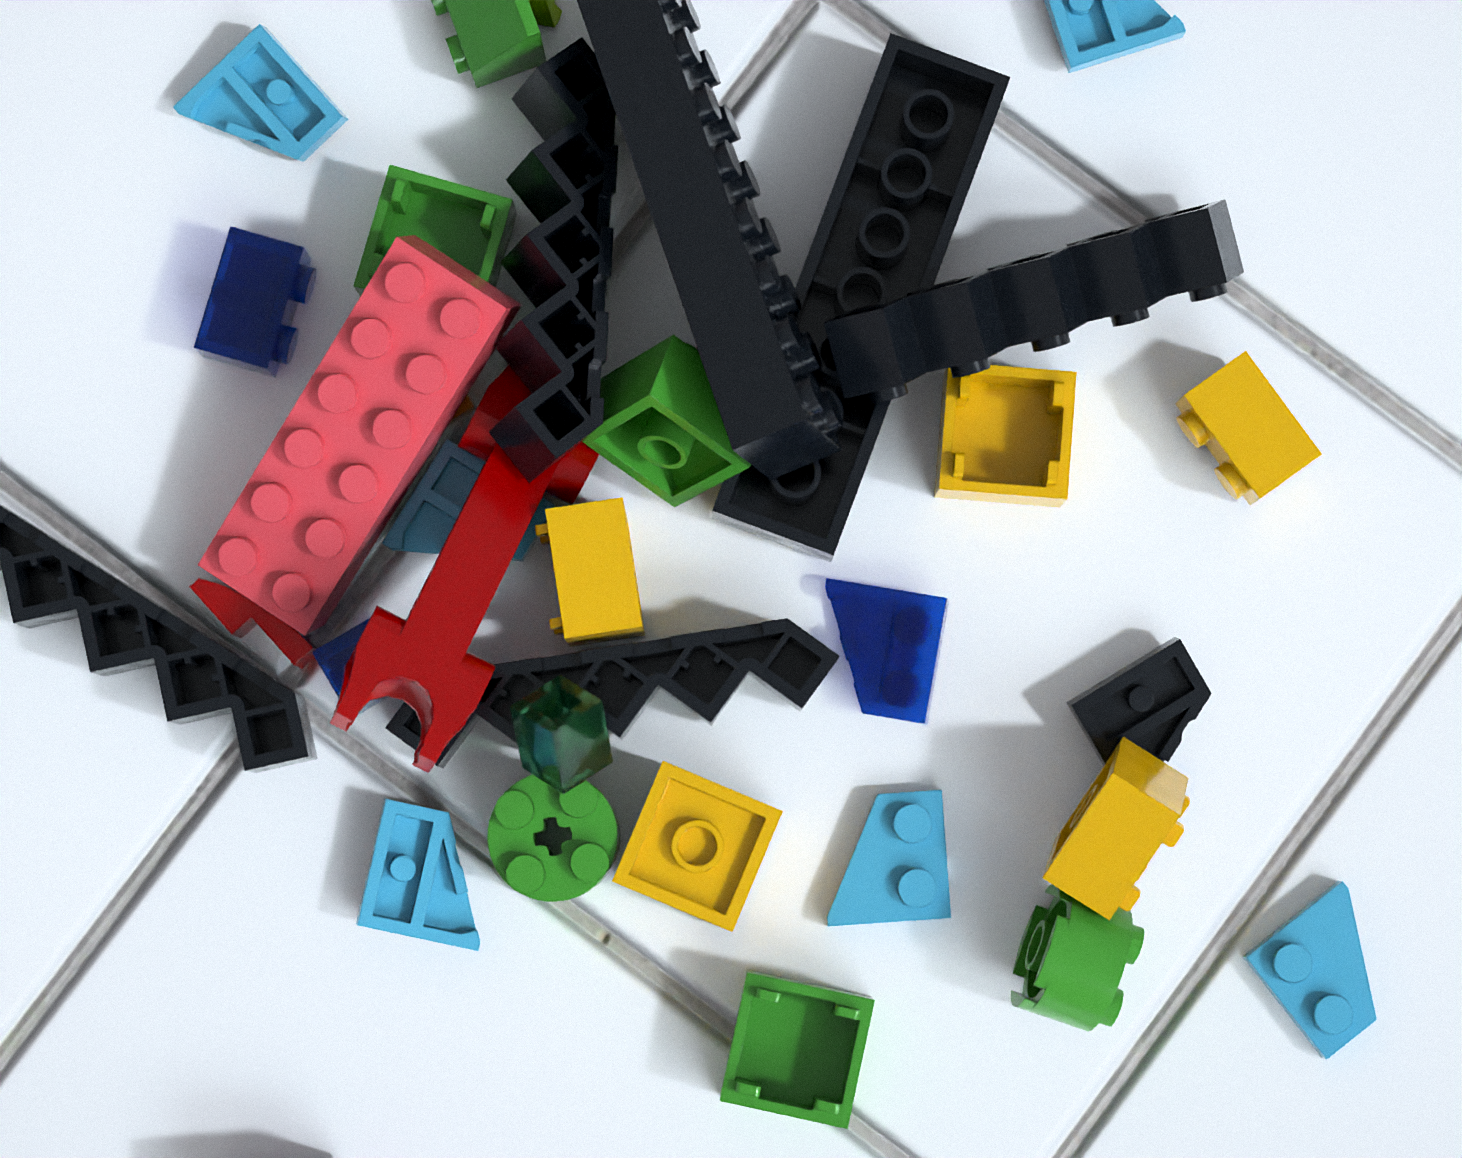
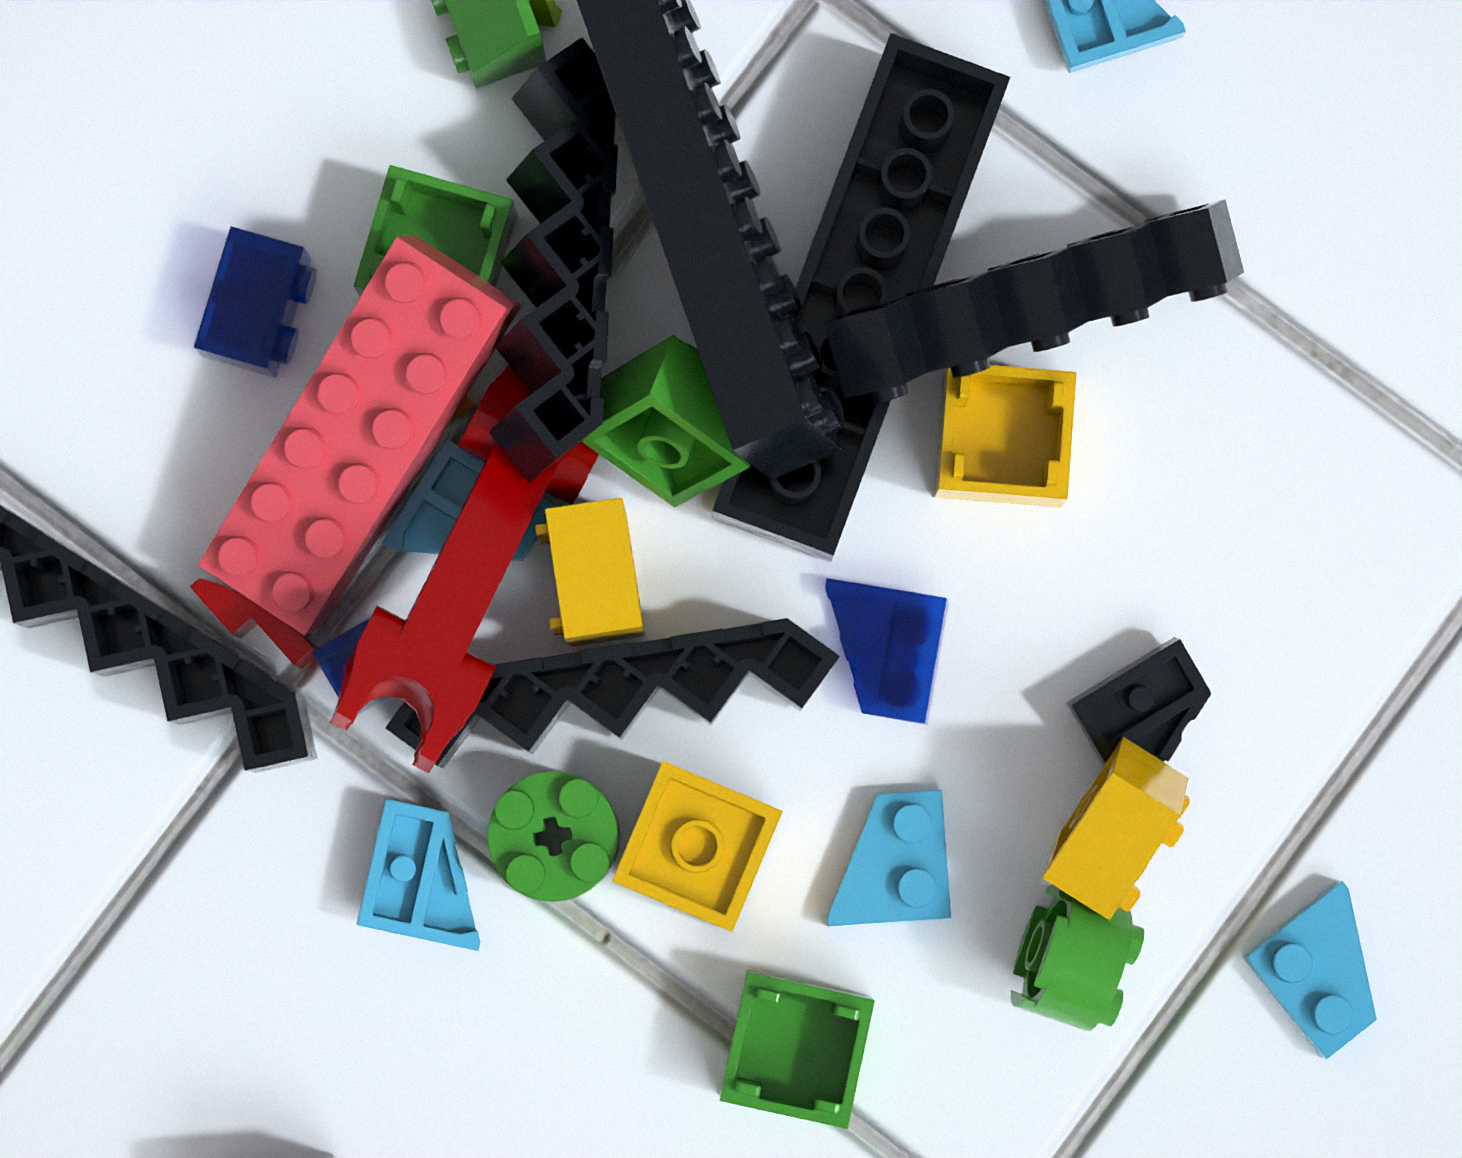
(264, 99): medium azure wing -> none
(561, 734): clear green brick -> none
(1245, 430): yellow brick -> none

